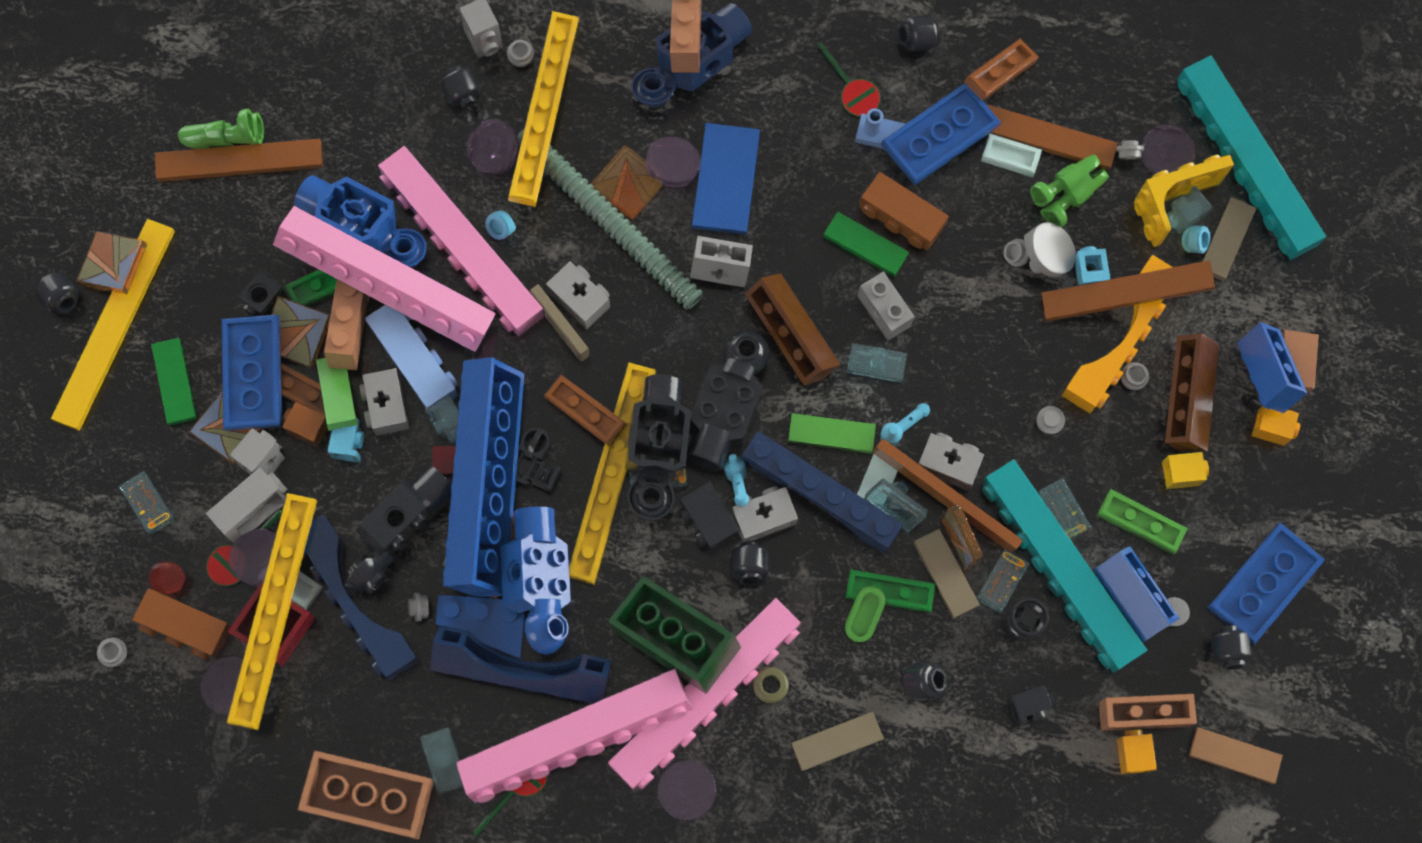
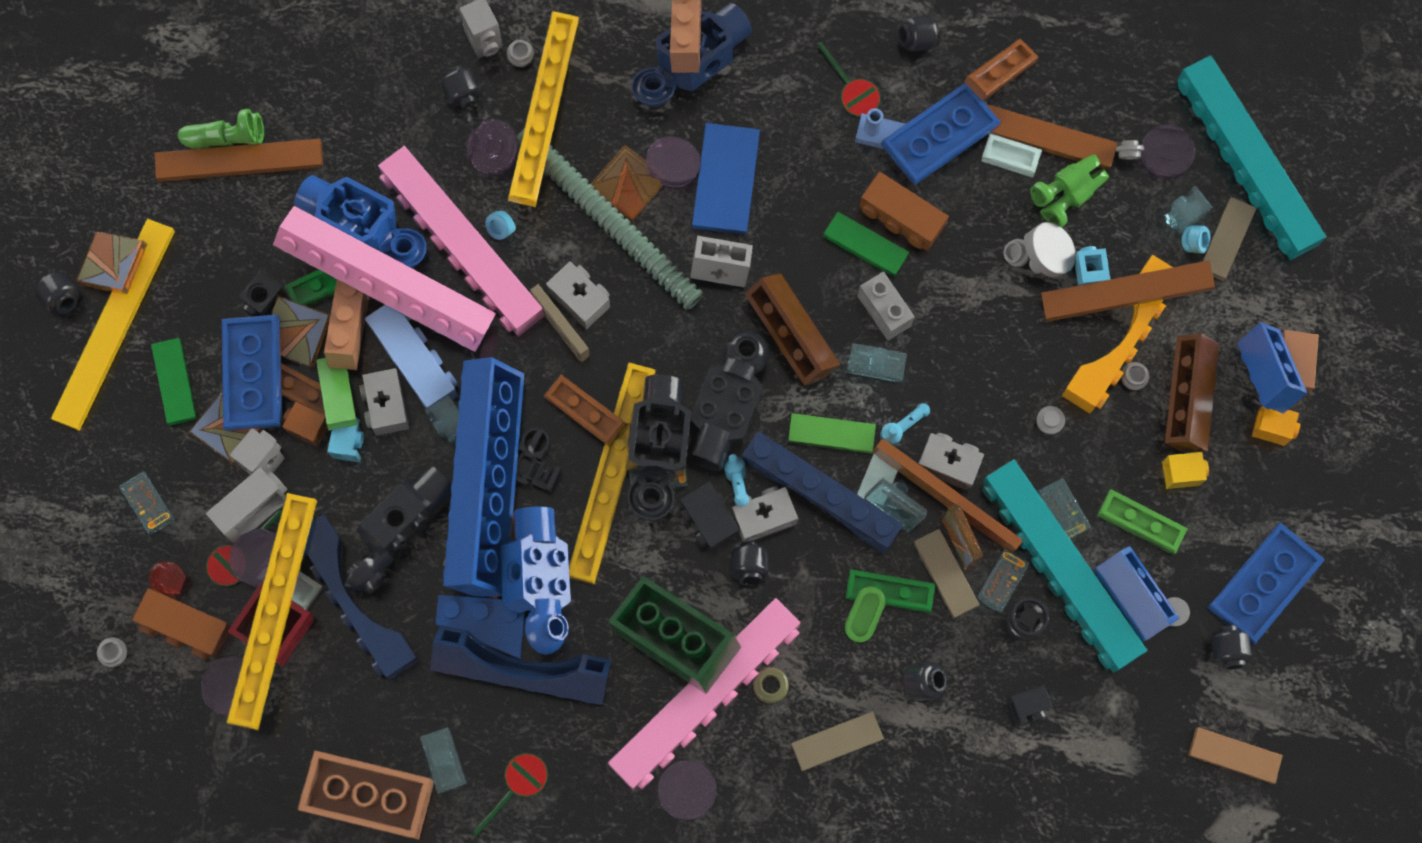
(418, 606): light grey plate -> none
(444, 459): dark red tile -> none
(574, 736): bright pink brick -> none
(1136, 752): light orange brick -> none
(1147, 712): nougat brick -> none
(1167, 186): yellow bracket -> none

